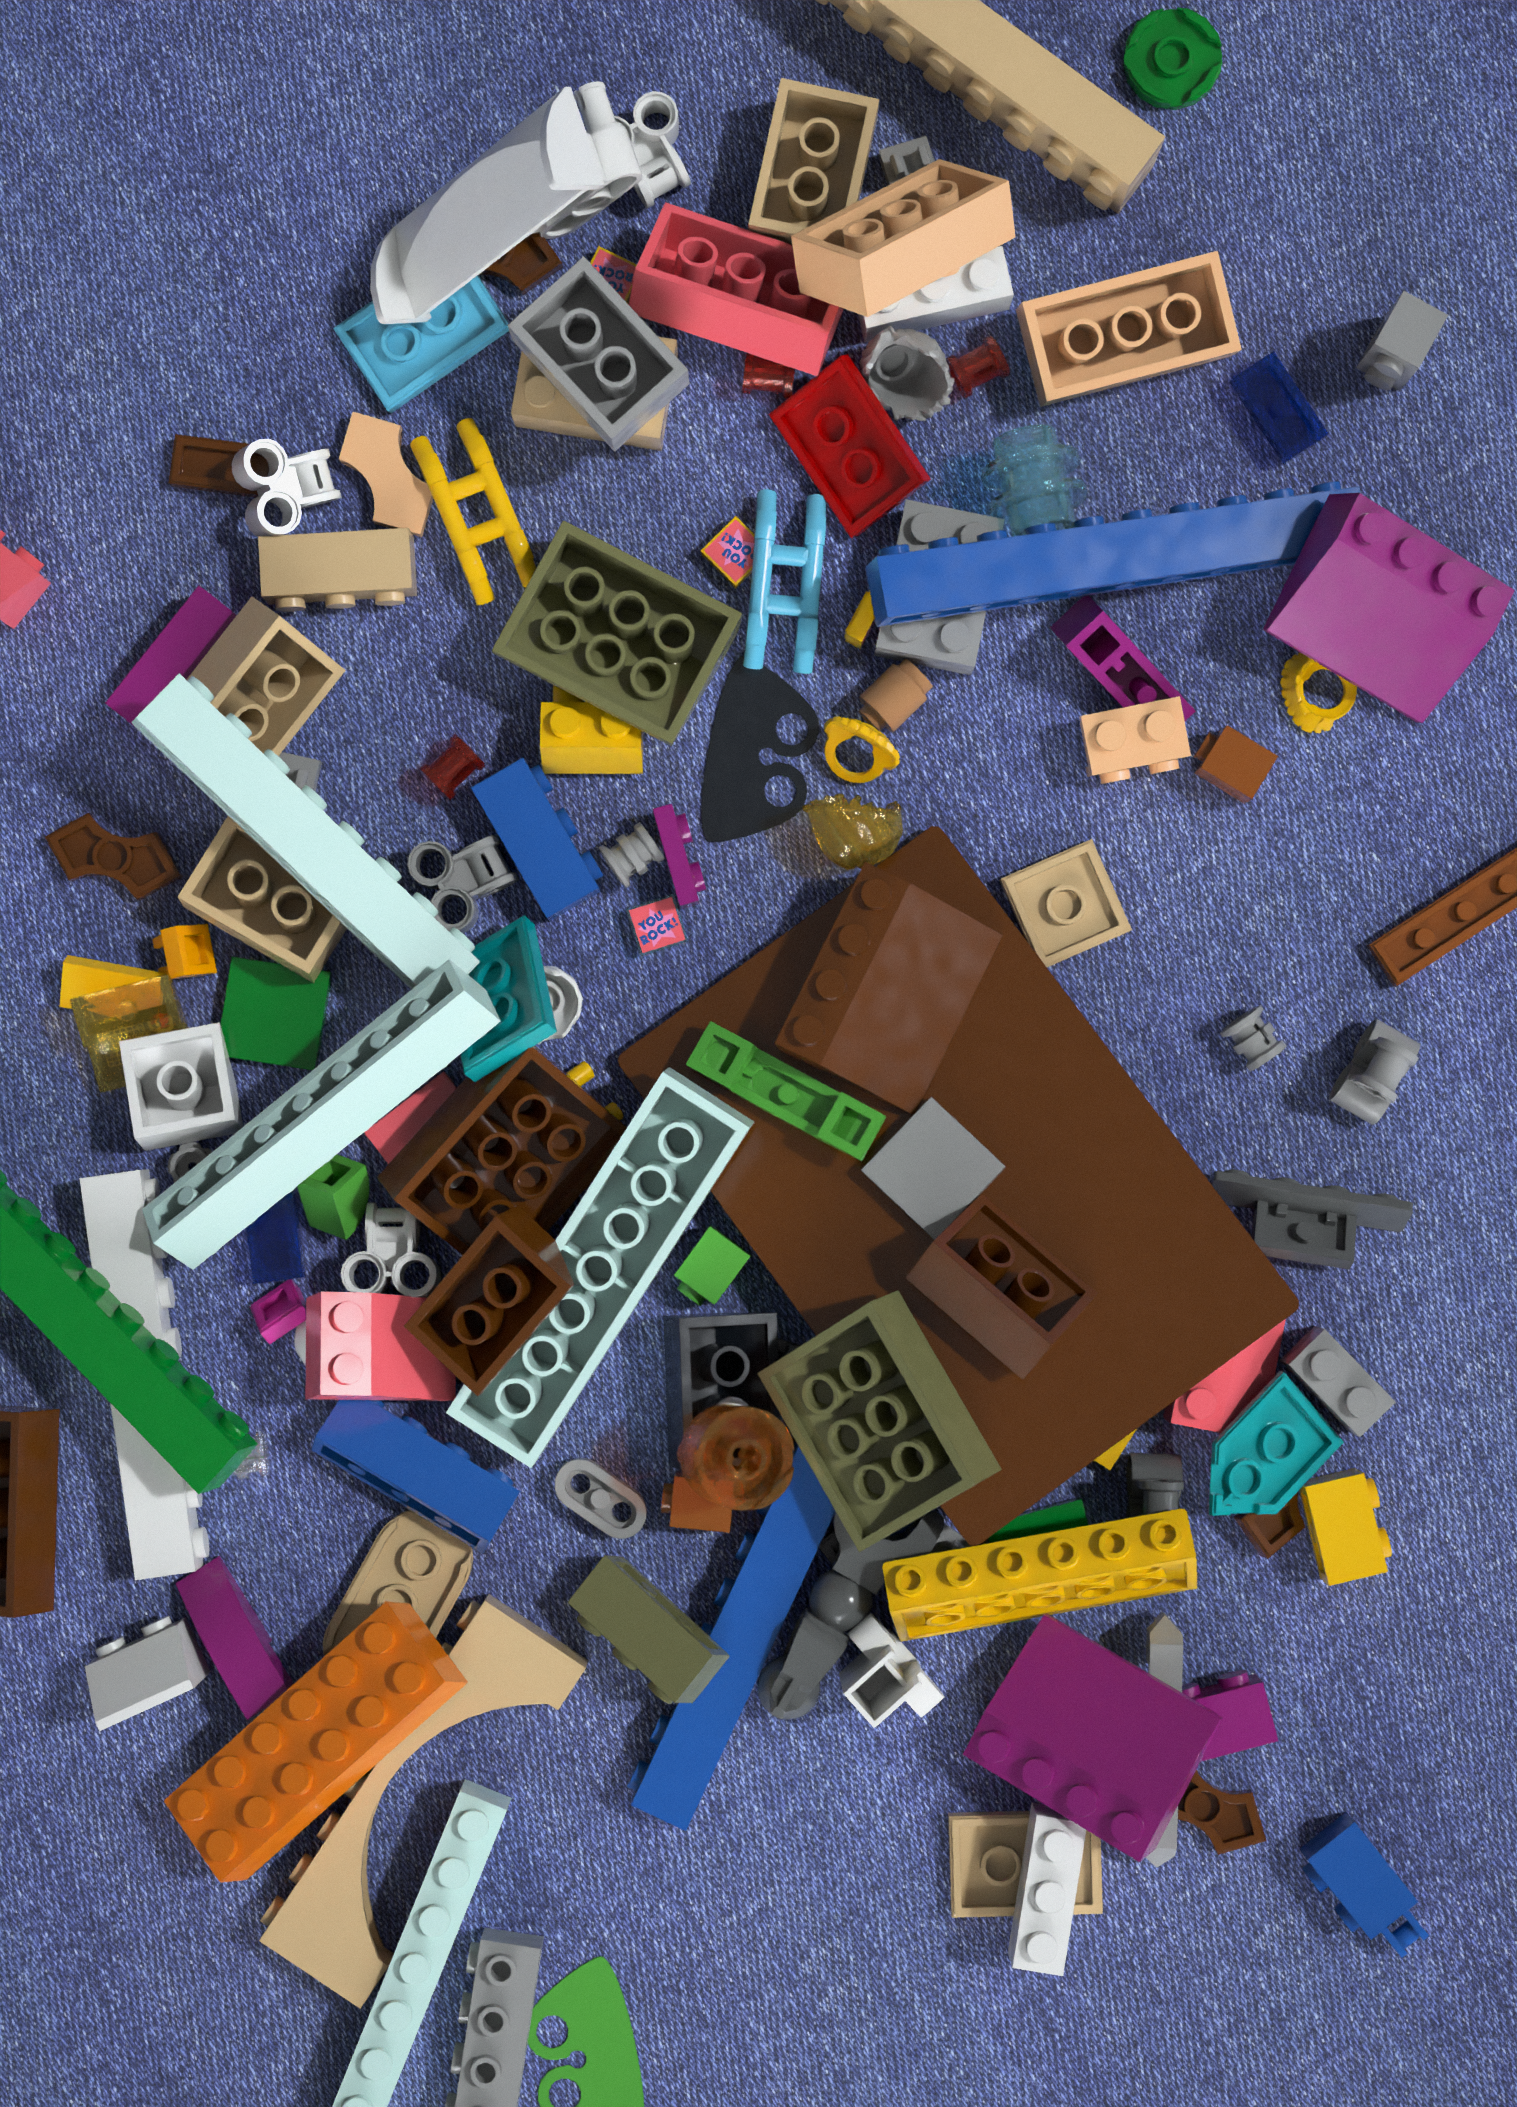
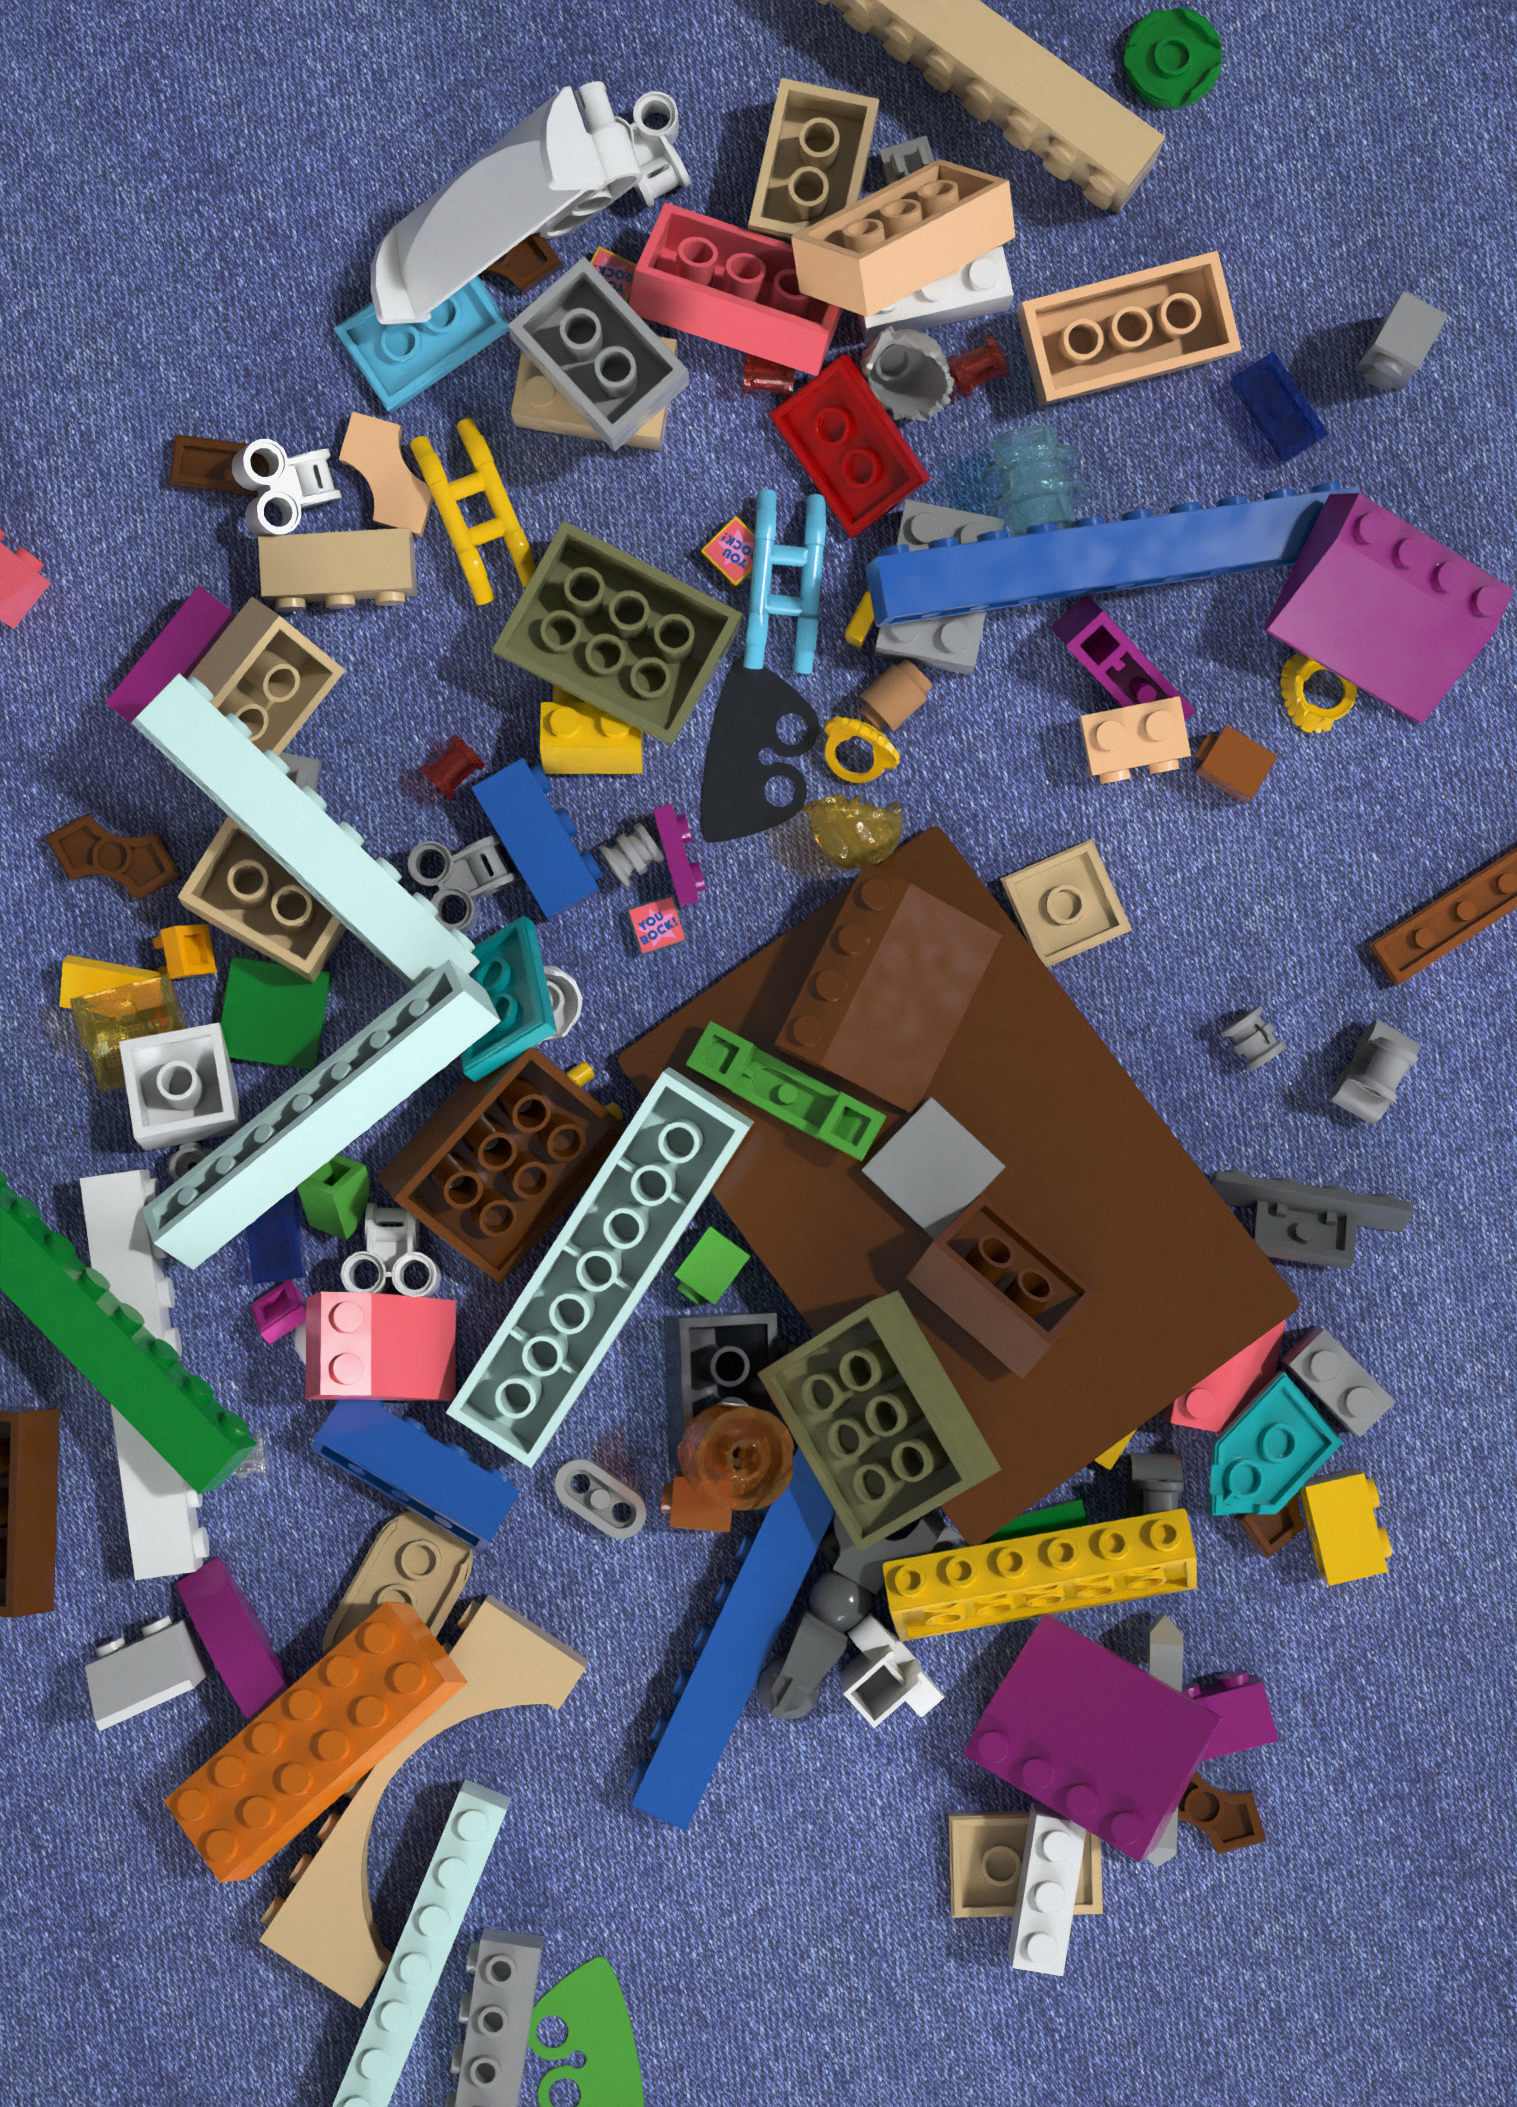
(403, 1122): coral tile -> none
(493, 1299): reddish brown slope -> none
(647, 1630): olive brick -> none
(1363, 1882): blue brick -> none

